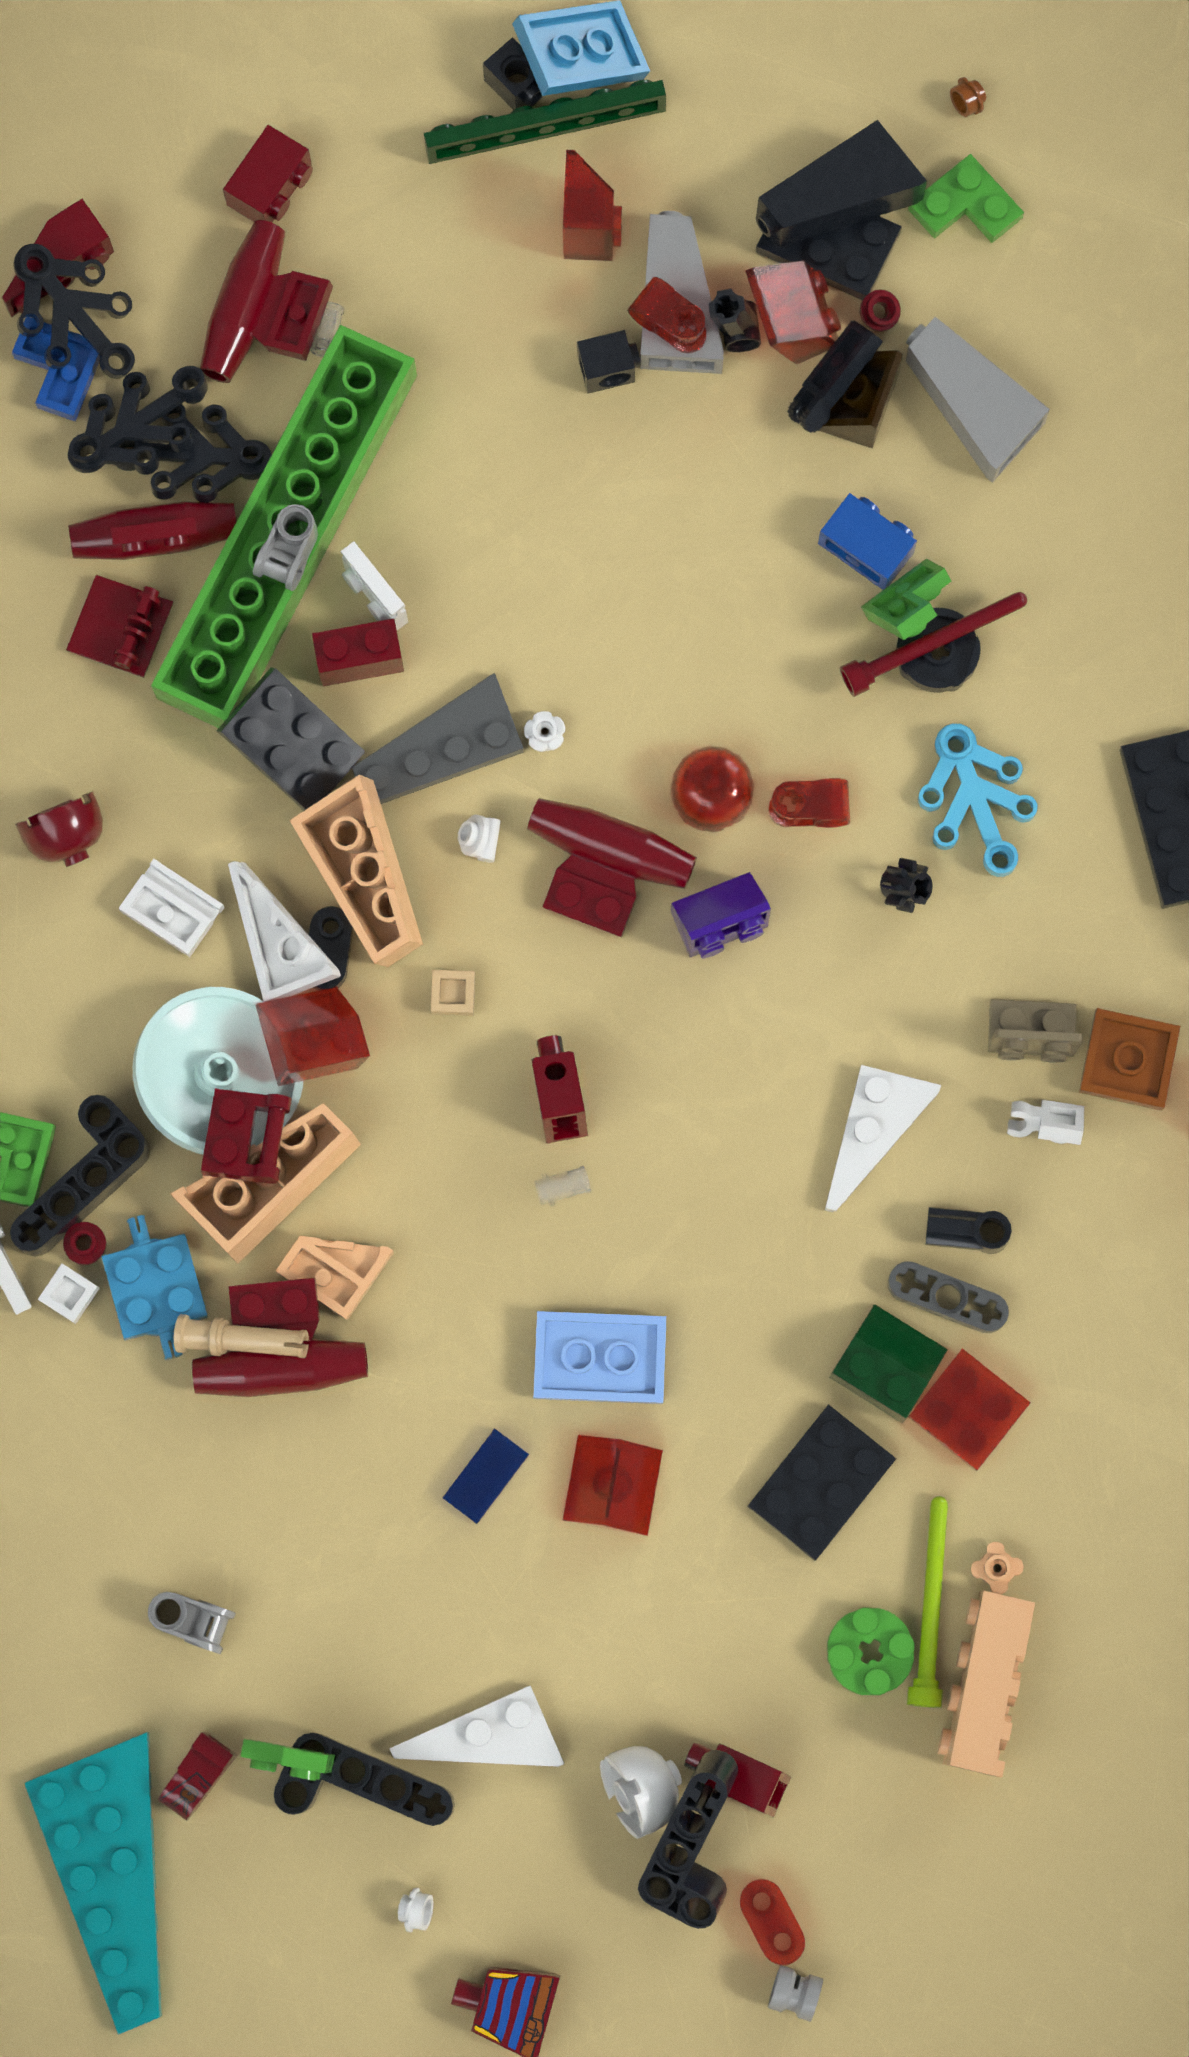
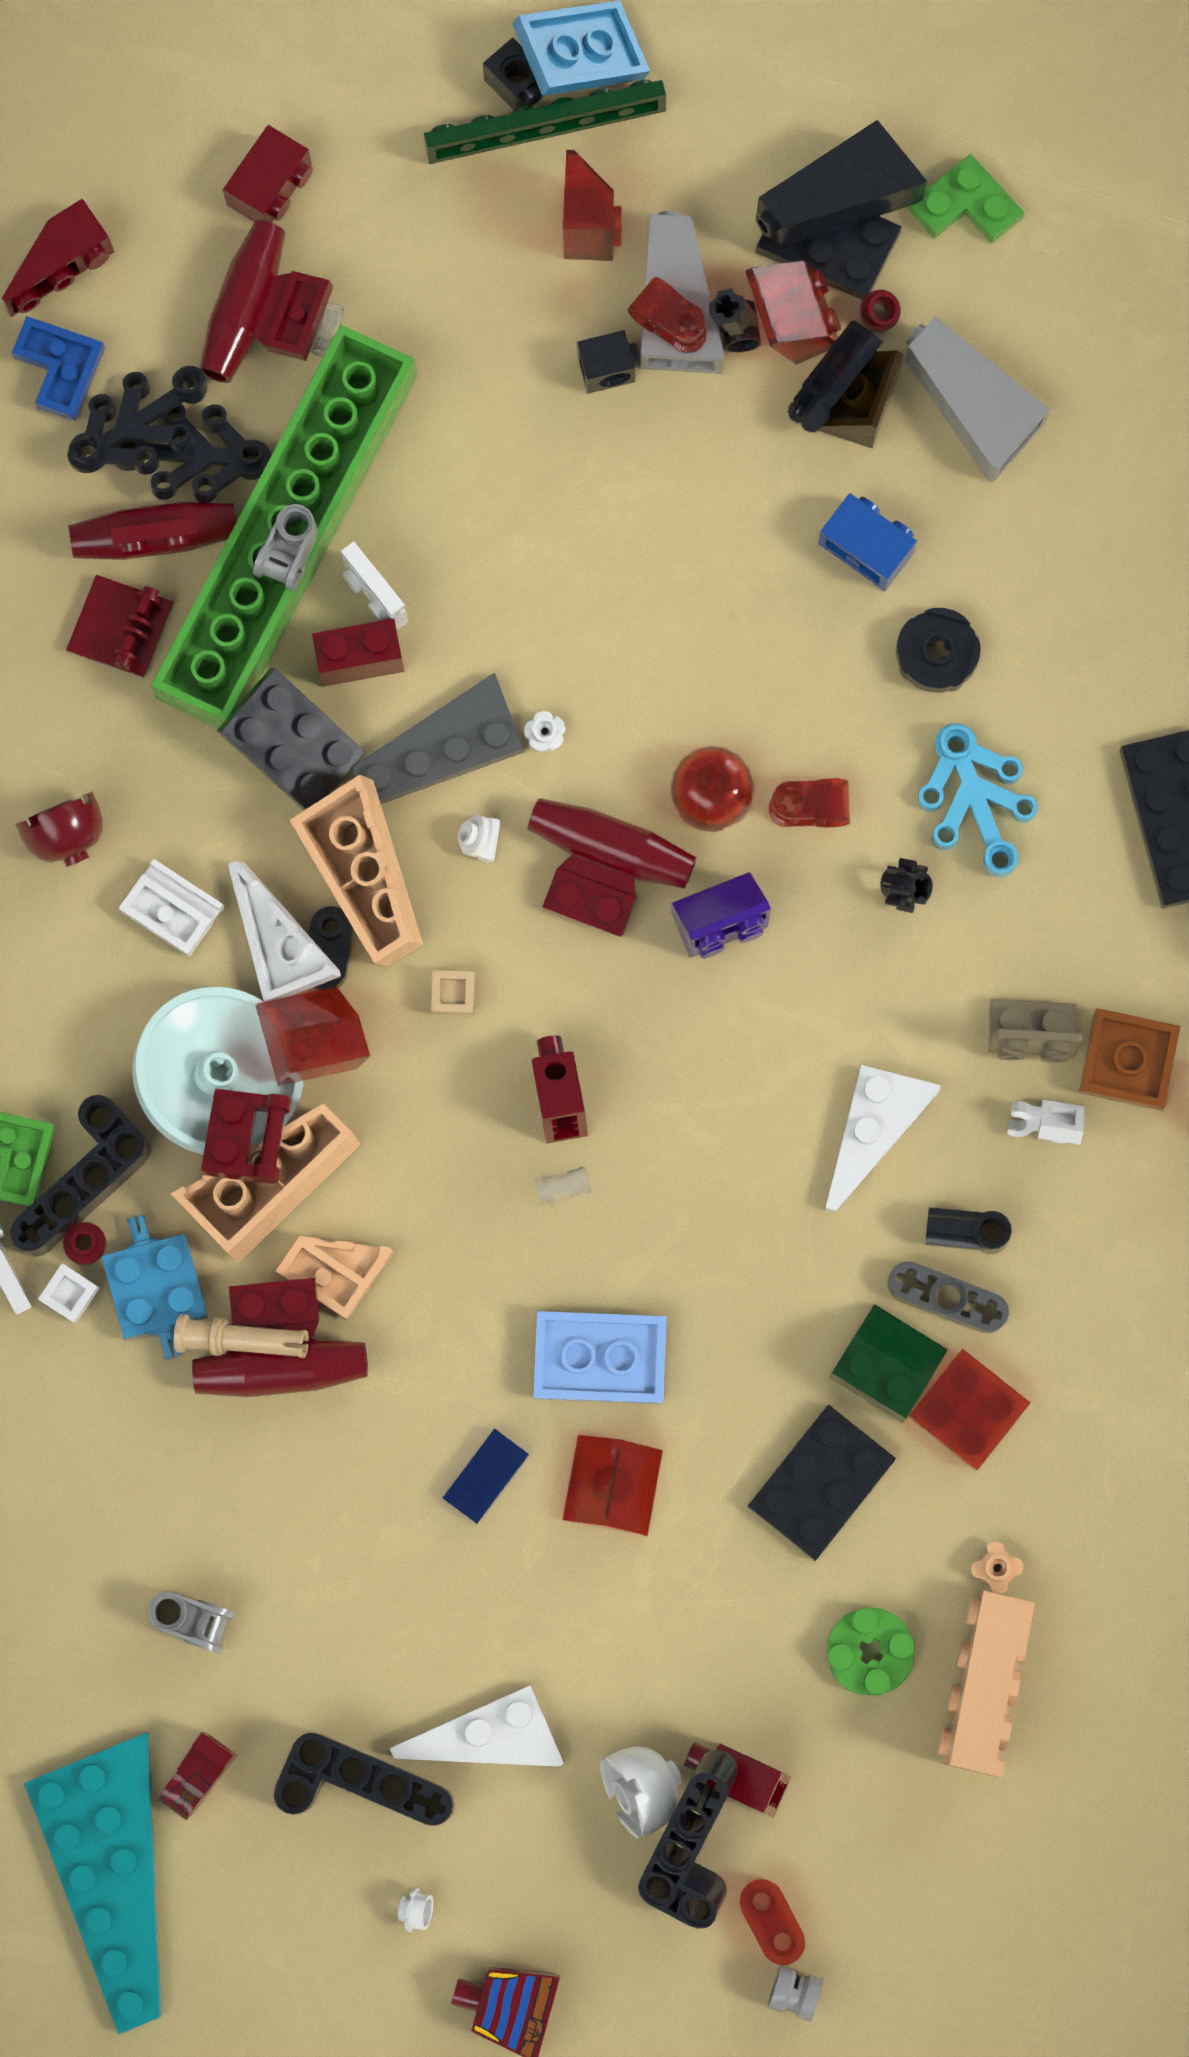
(70, 306): black plant -> none
(303, 1762): bright green plate -> none
(862, 674): dark red piece -> none
(905, 604): bright green plate -> none
(925, 1687): lime piece -> none
(968, 97): dark orange plate -> none

